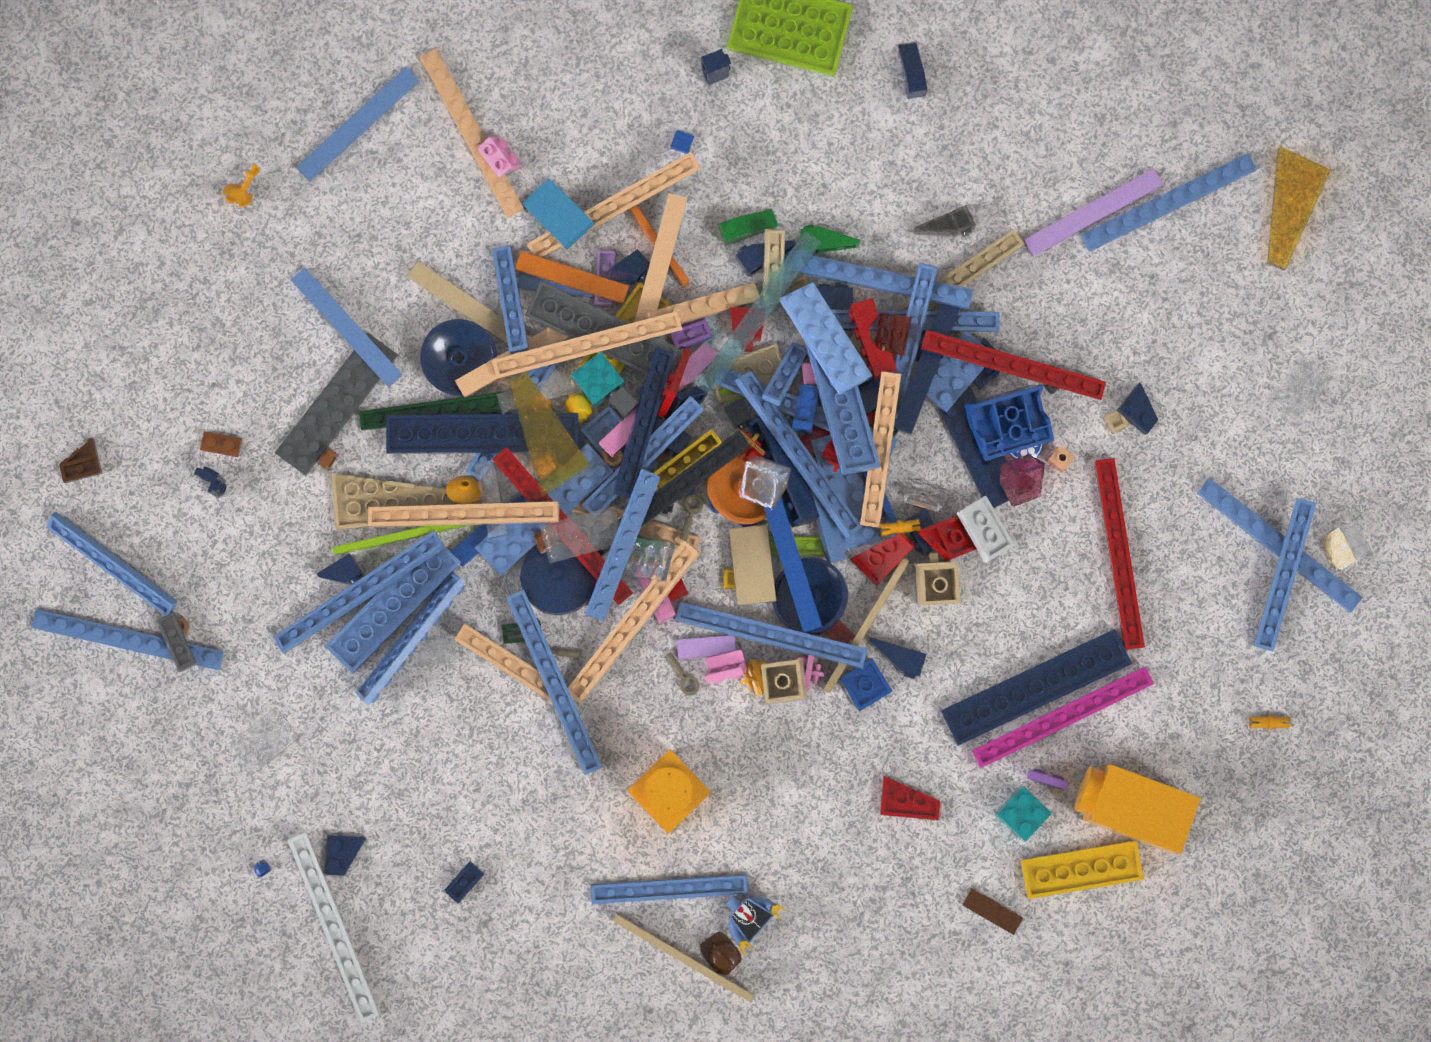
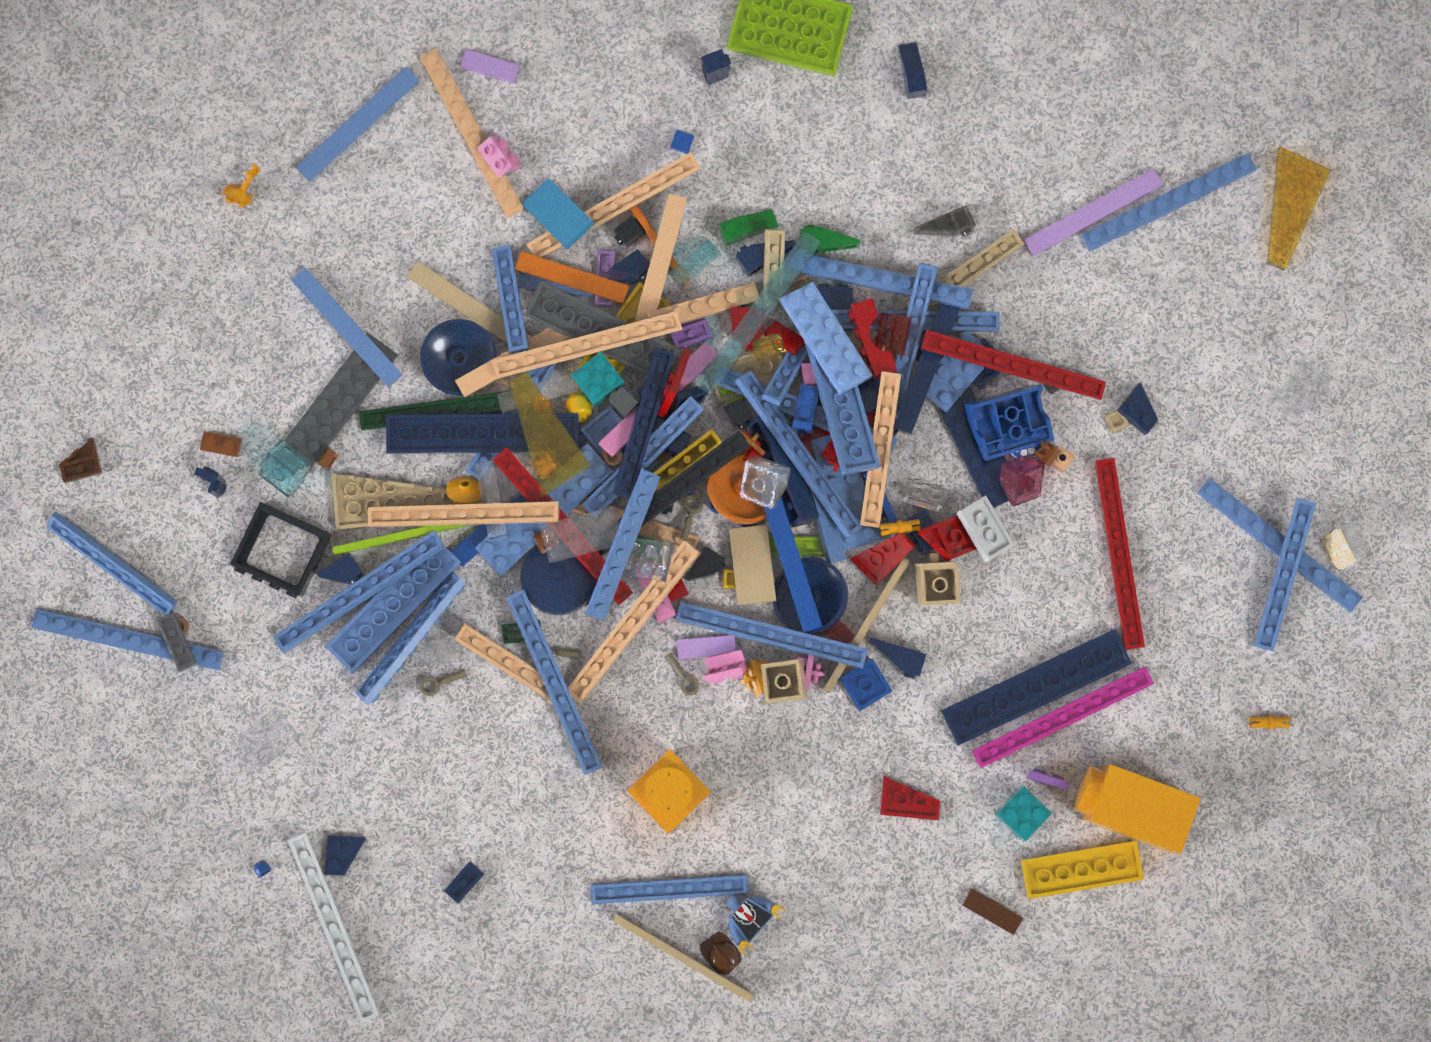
(248, 541): none -> black piece
(285, 468): none -> clear light blue brick
(447, 679): none -> dark tan piece
(490, 66): none -> lavender tile
(628, 232): none -> black brick
(695, 263): none -> clear light blue plate
(706, 565): none -> black slope
(768, 347): none -> clear yellow brick
(791, 340): none -> red tile
(1047, 453): none -> dark orange tile

